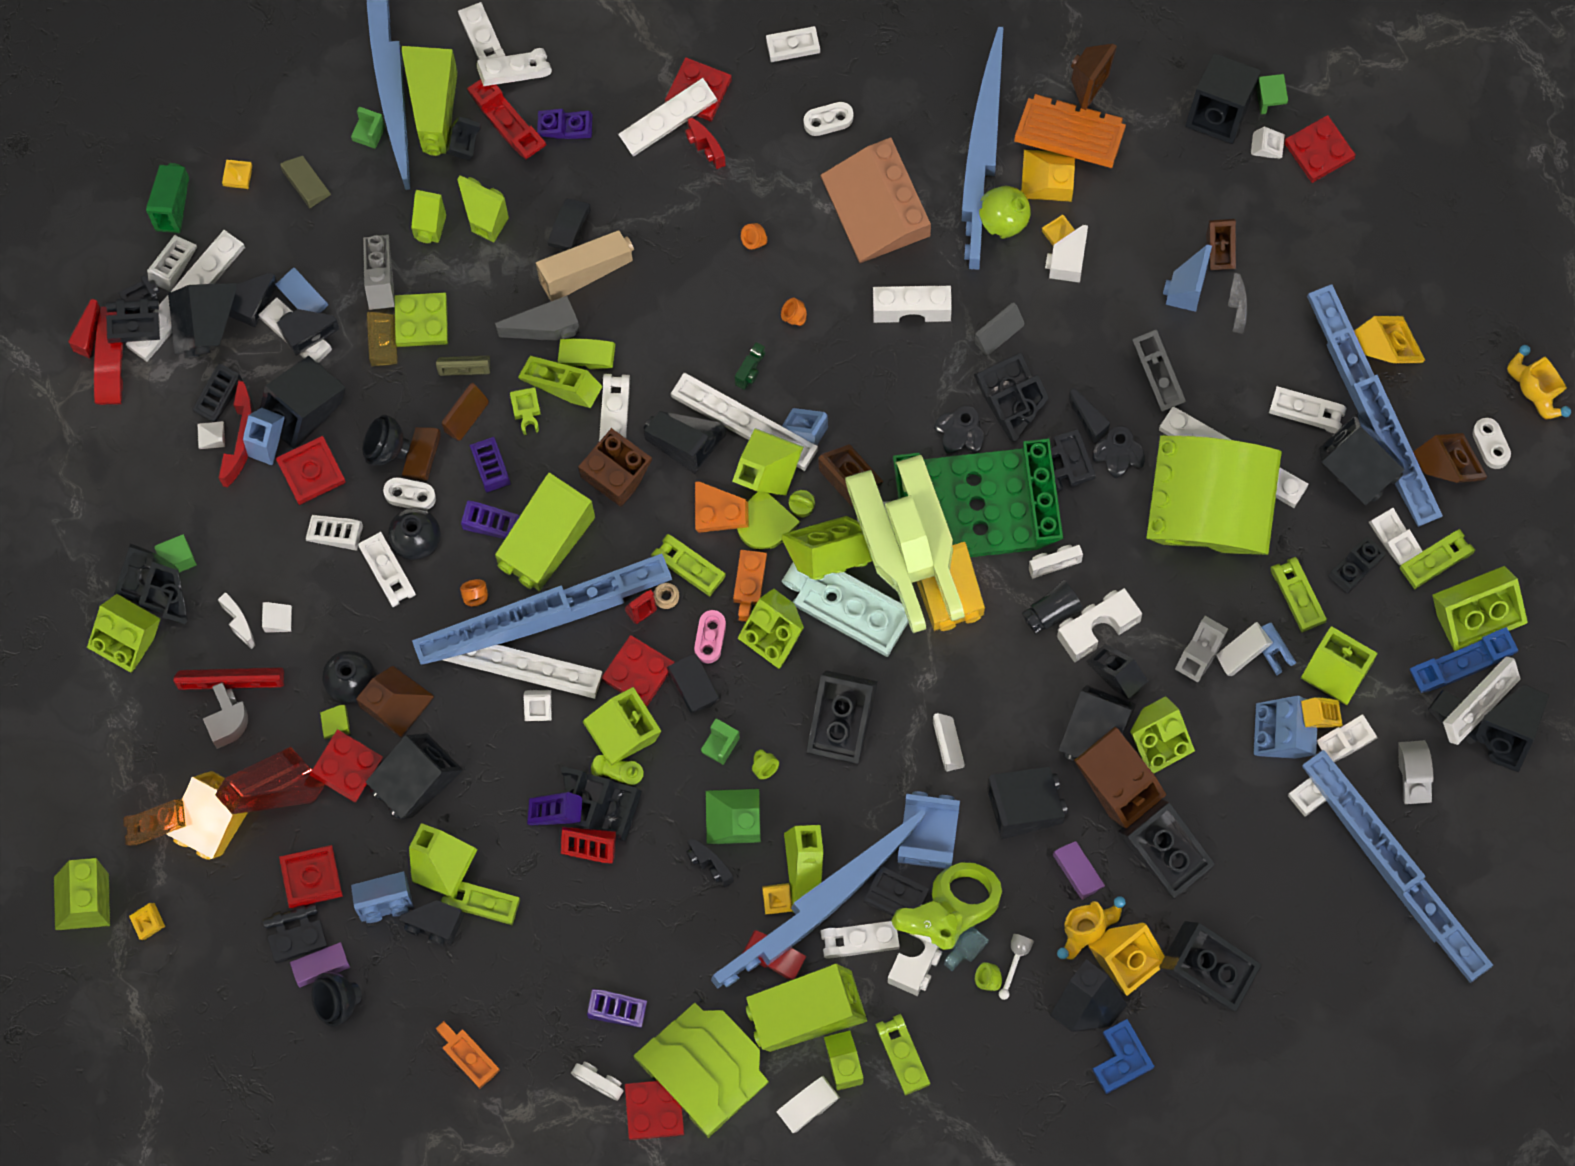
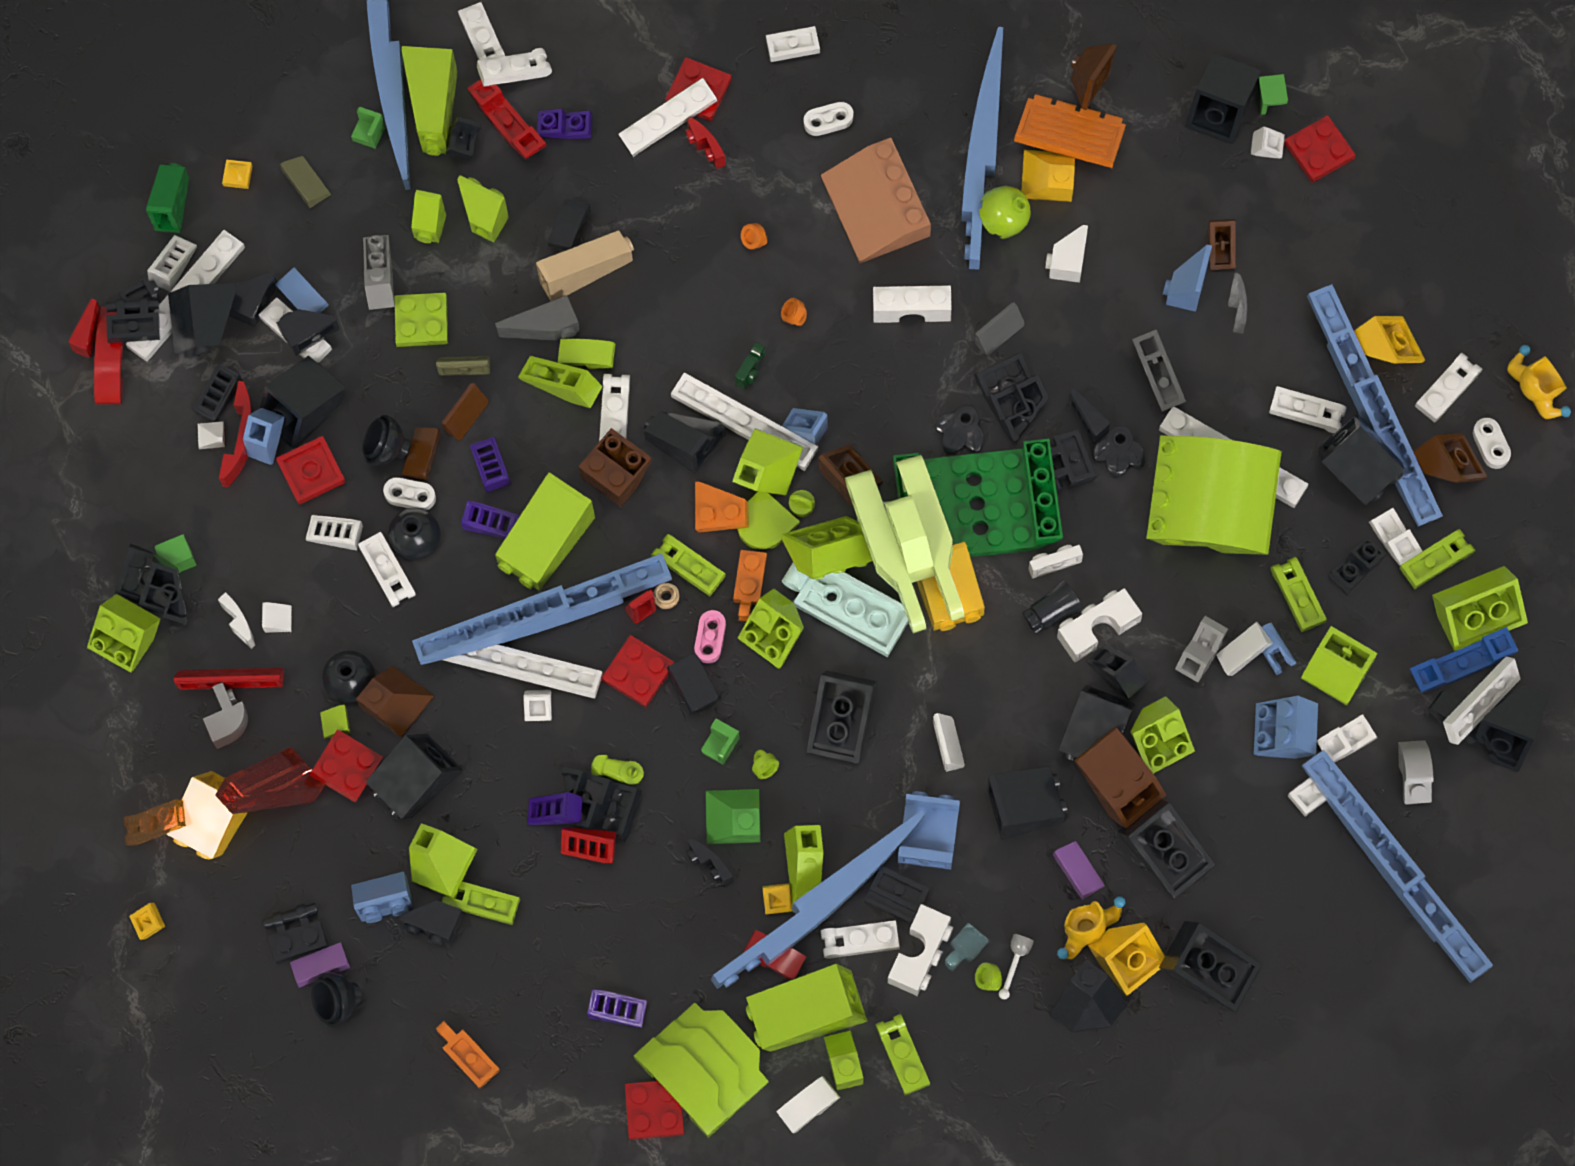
(81, 895): lime slope -> none
(310, 876): red plate -> none
(381, 338): clear yellow slope -> none
(473, 590): orange tile -> none
(526, 406): lime plate -> none
(588, 1074): white plate -> none
(622, 726): lime slope -> none
(946, 916): lime animal -> none
(1057, 229): yellow tile -> none
(1129, 1059): blue plate -> none
(1321, 712): yellow slope -> none
(1447, 388): none -> white plate

